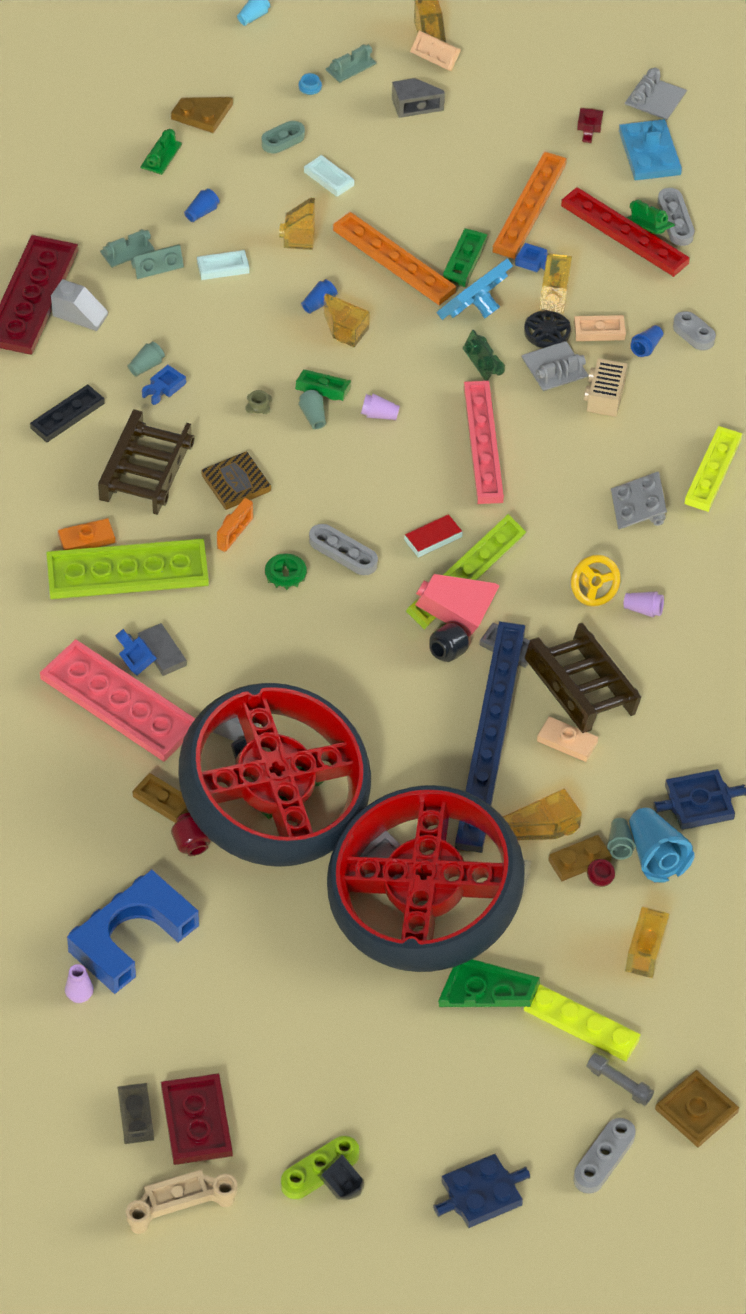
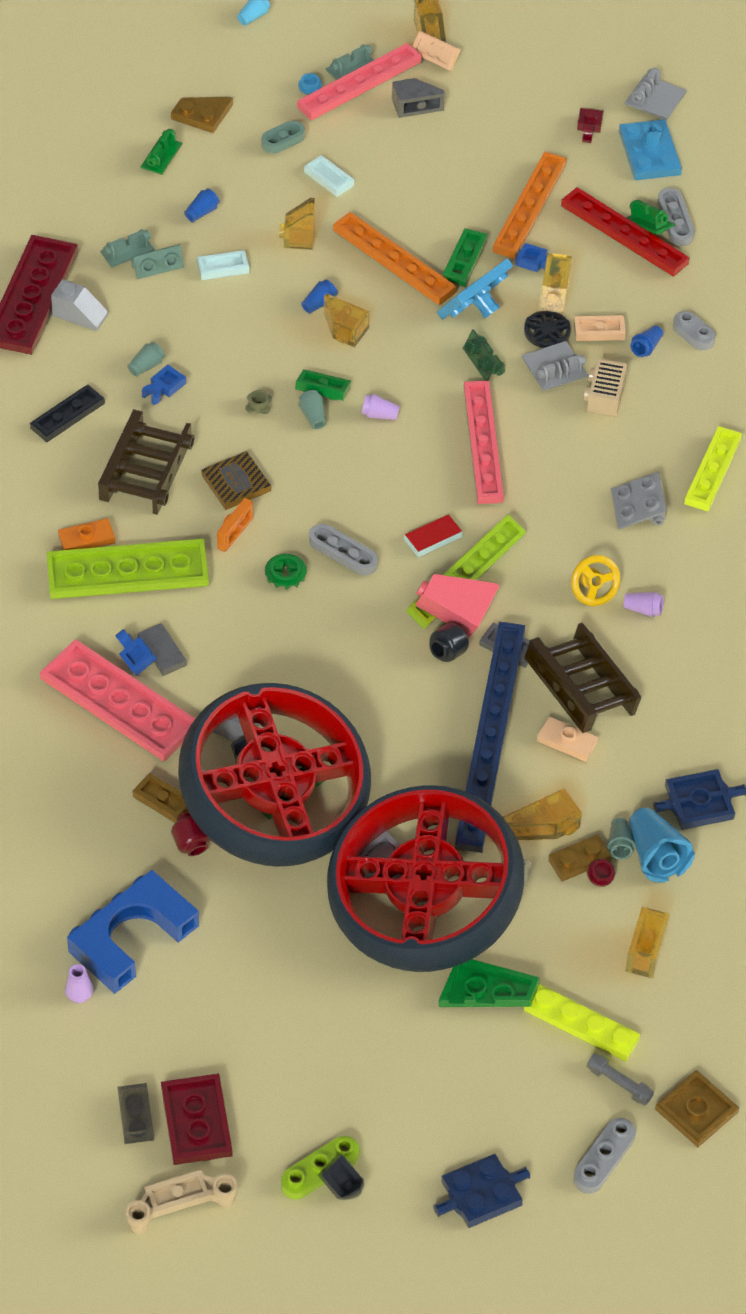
(358, 81): none -> coral plate

